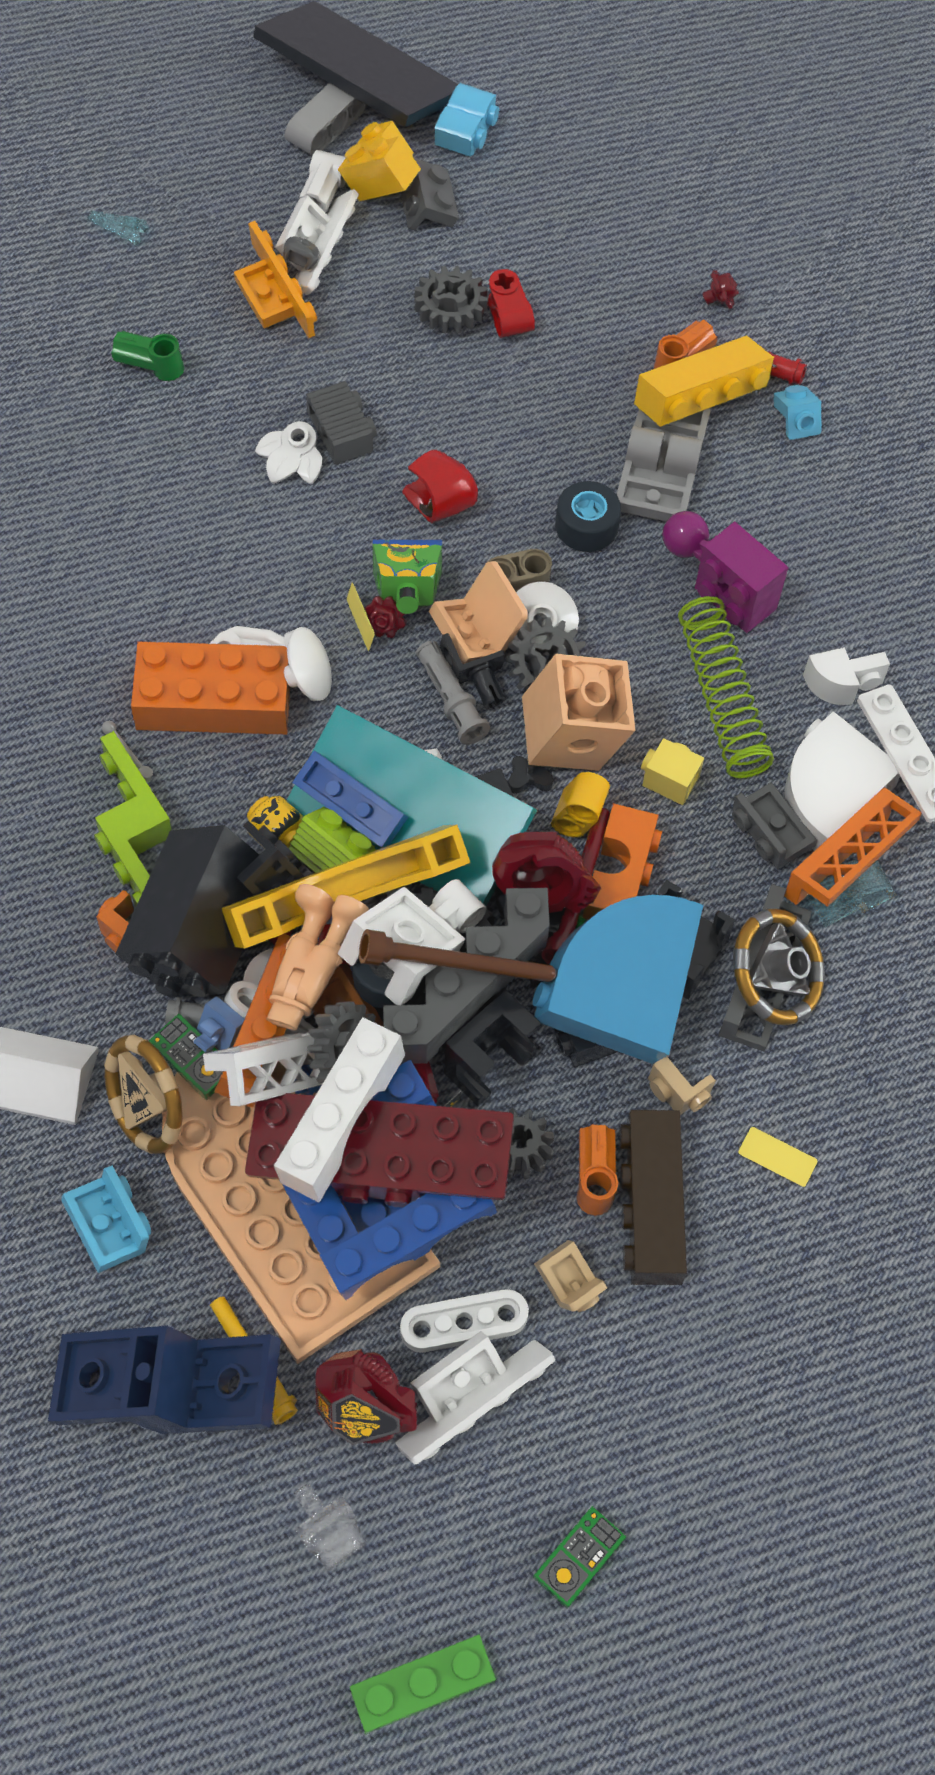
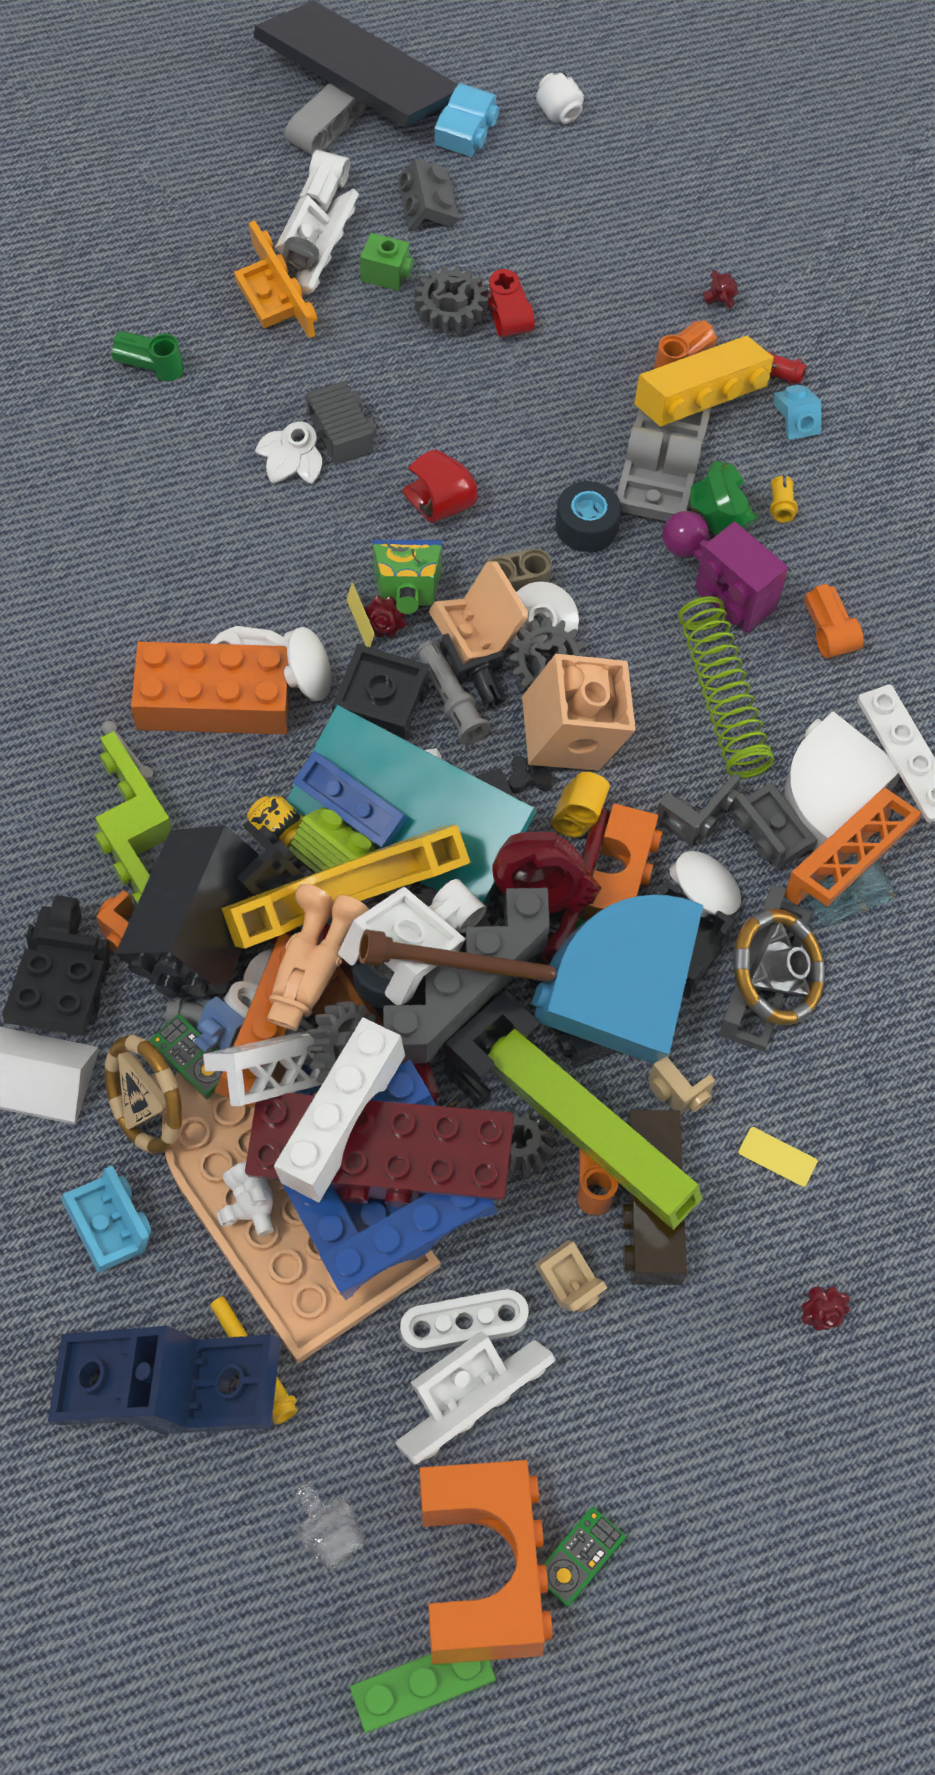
(58, 973): none -> black plate
(122, 226): clear light blue piece -> none
(253, 1200): none -> white piece
(348, 1407): dark red helmet -> none
(379, 162): yellow brick -> none
(383, 689): none -> black panel
(385, 262): none -> bright green brick
(512, 1619): none -> orange arch
(560, 98): none -> white head
(595, 1129): none -> lime brick
(672, 770): light yellow brick -> none
(686, 823): none -> dark grey bracket
(706, 883): none -> white dish
(721, 500): none -> green helmet
(783, 505): none -> yellow pin
(825, 1308): none -> dark red plant
(834, 629): none -> orange piece
(837, 678): white brick -> none

